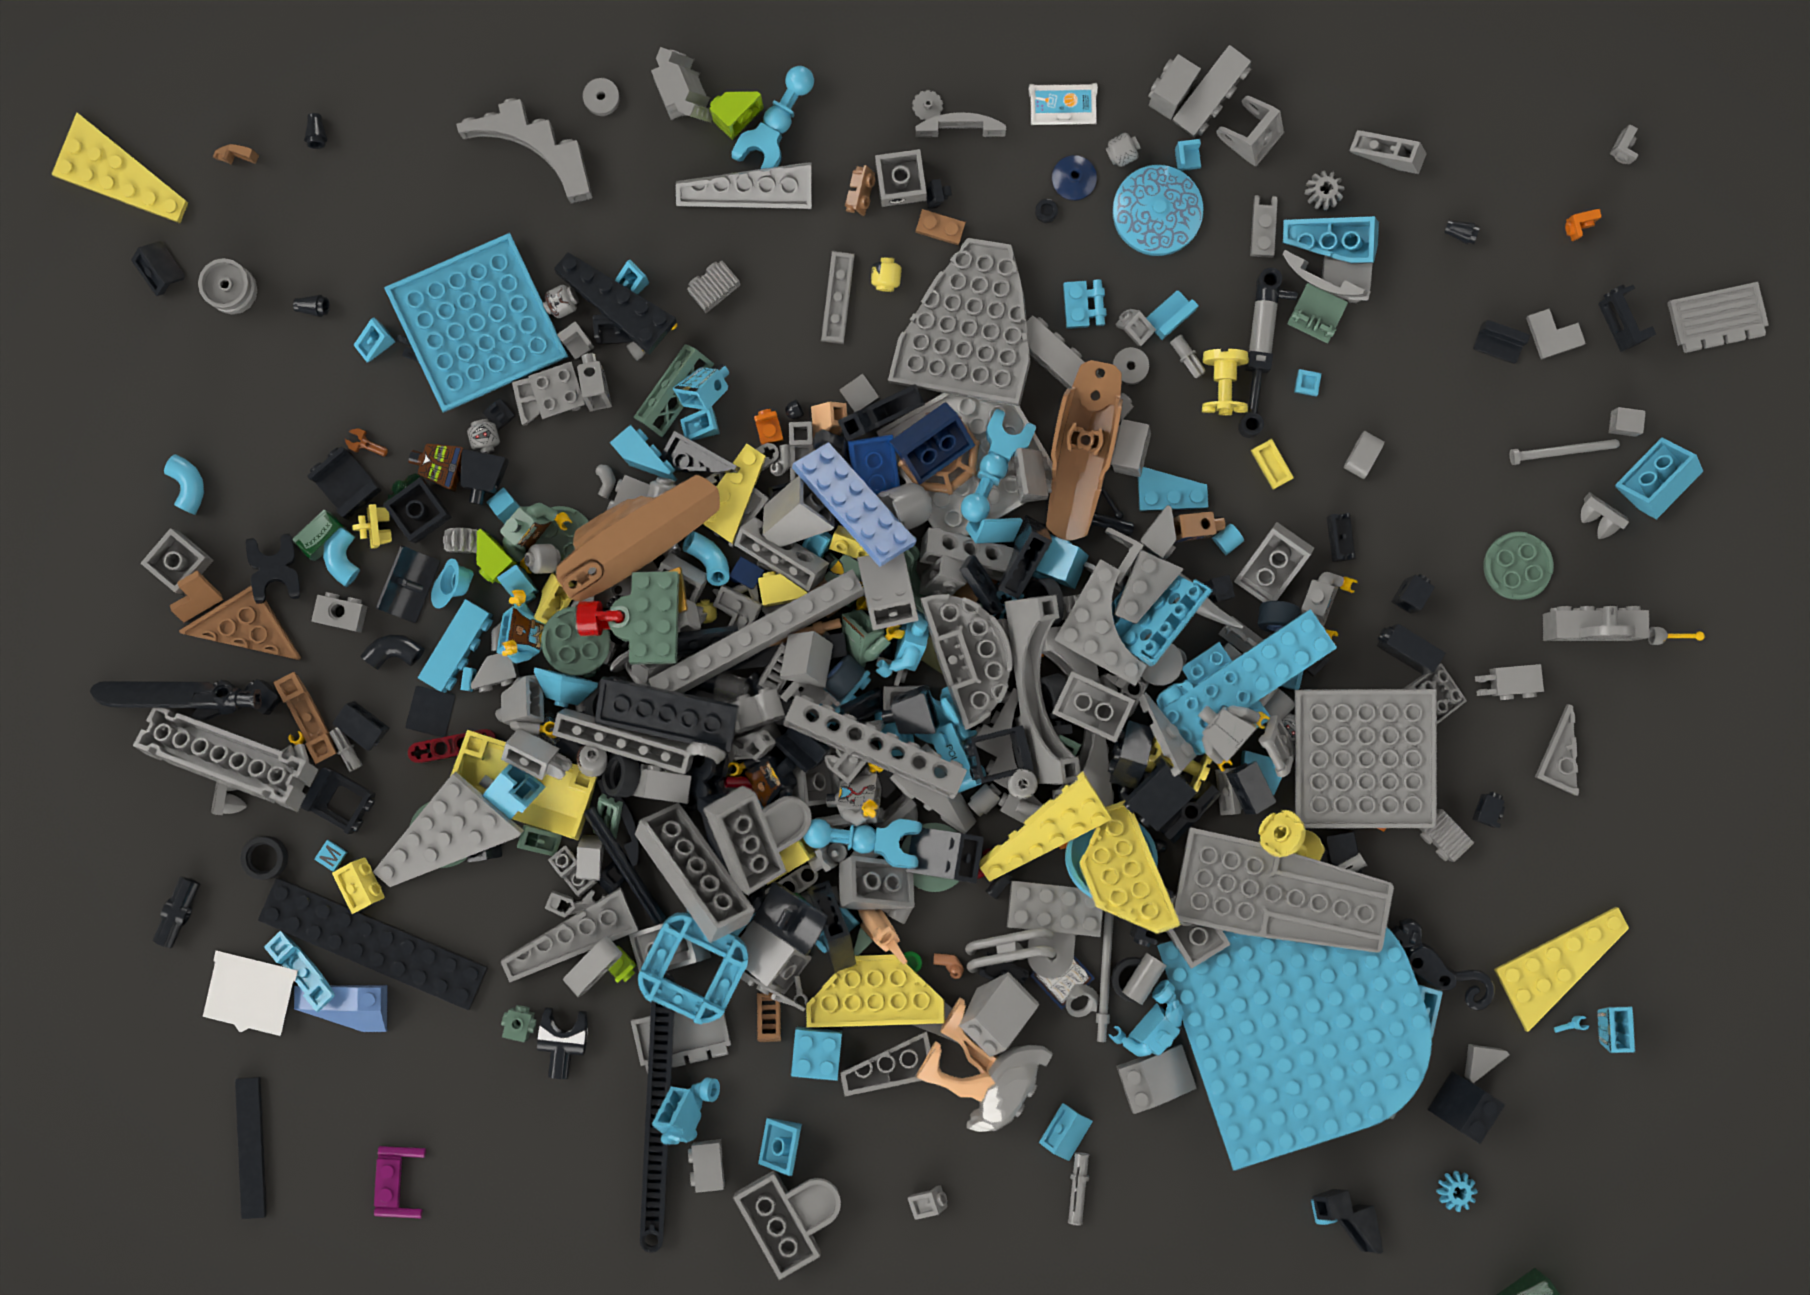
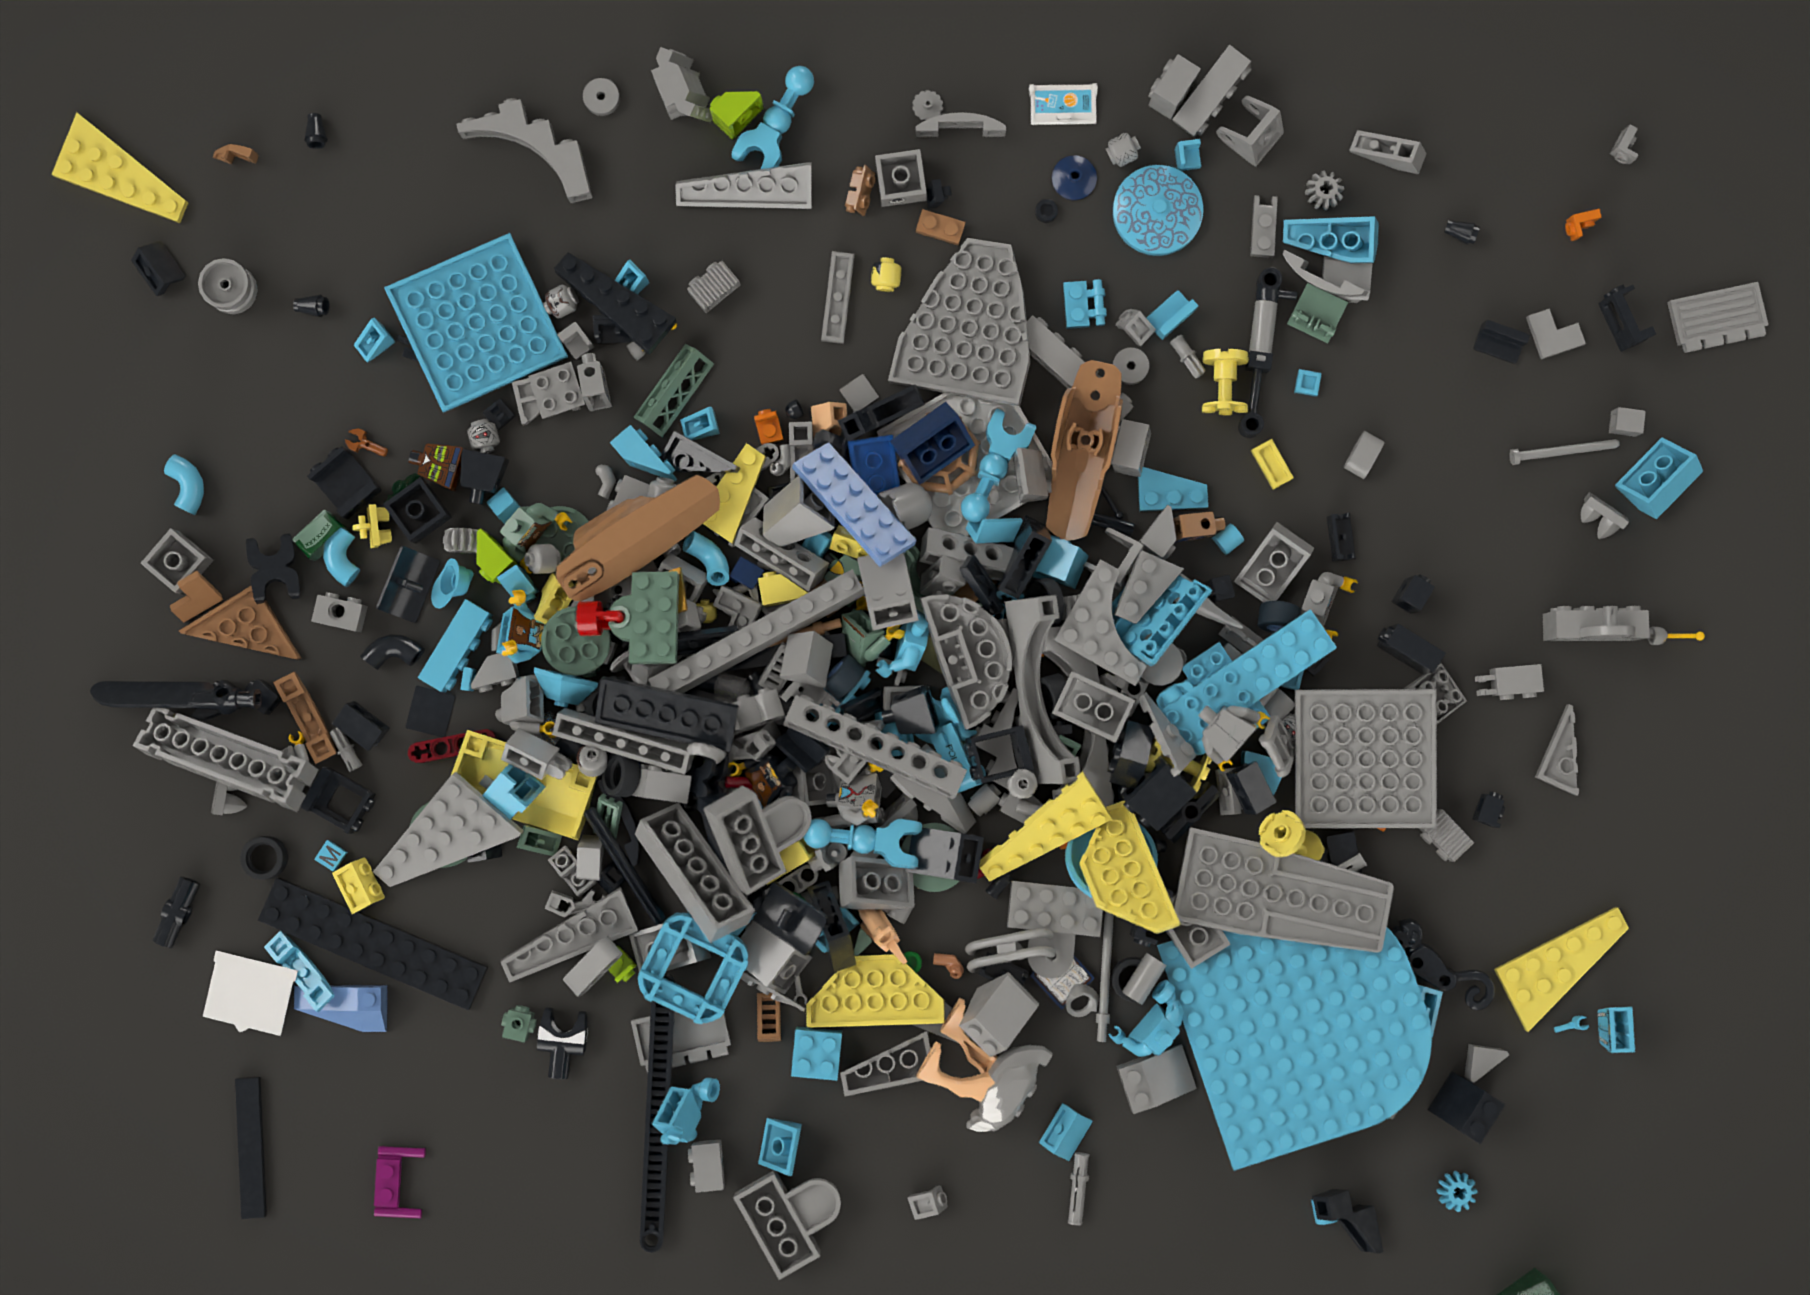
(702, 387): medium azure torso -> none
(1518, 565): sand green tile -> none

